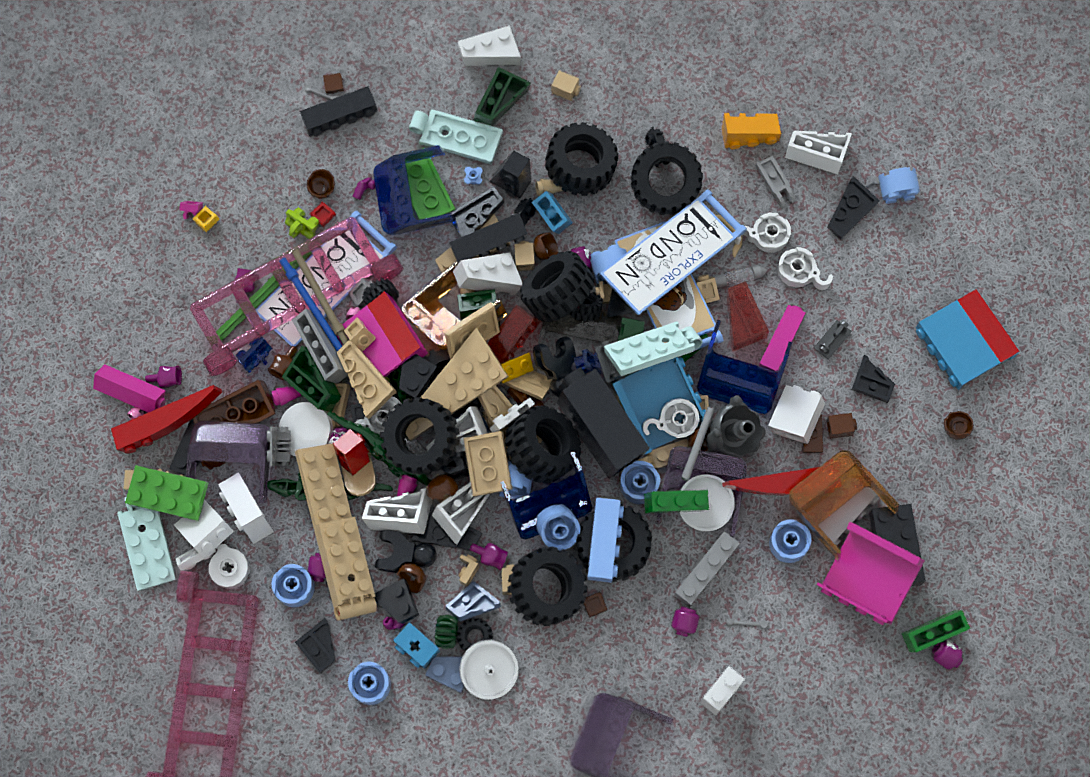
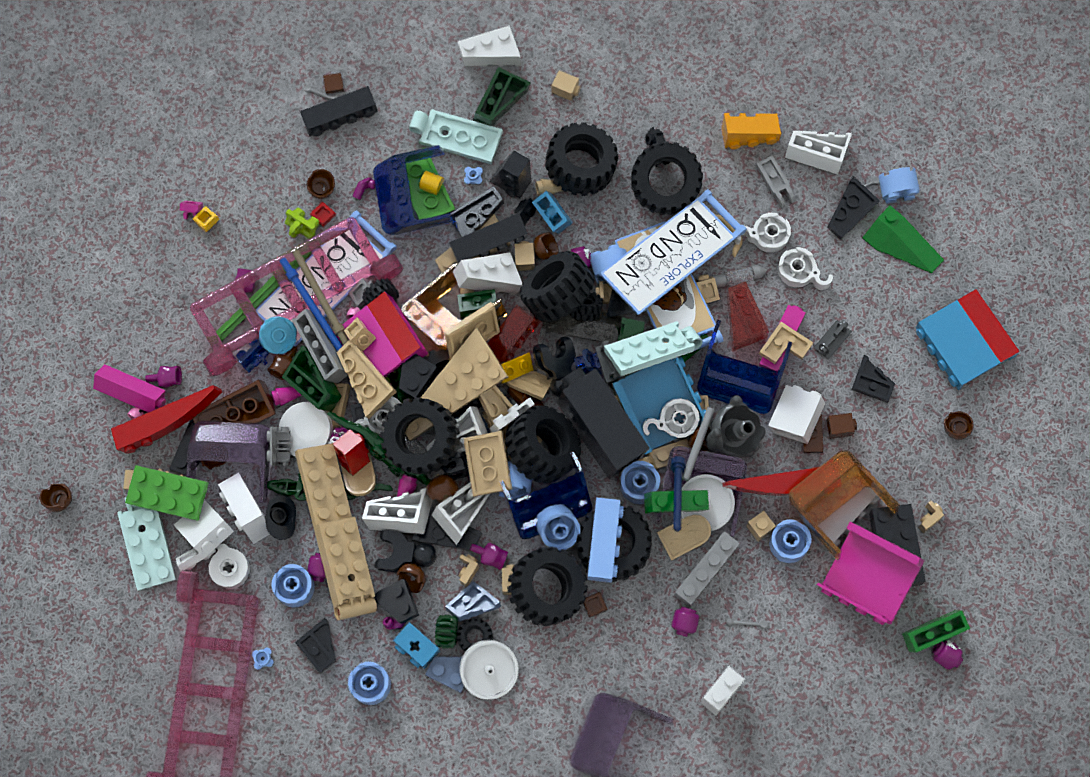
(49, 496): none -> reddish brown hair
(257, 654): none -> light blue plate
(278, 335): none -> medium azure tile
(280, 517): none -> black piece
(431, 182): none -> yellow brick
(677, 465): none -> dark blue piece
(693, 534): none -> tan window
(760, 526): none -> tan brick
(779, 340): none -> tan plate
(898, 238): none -> green wedge
(930, 520): none -> tan bracket

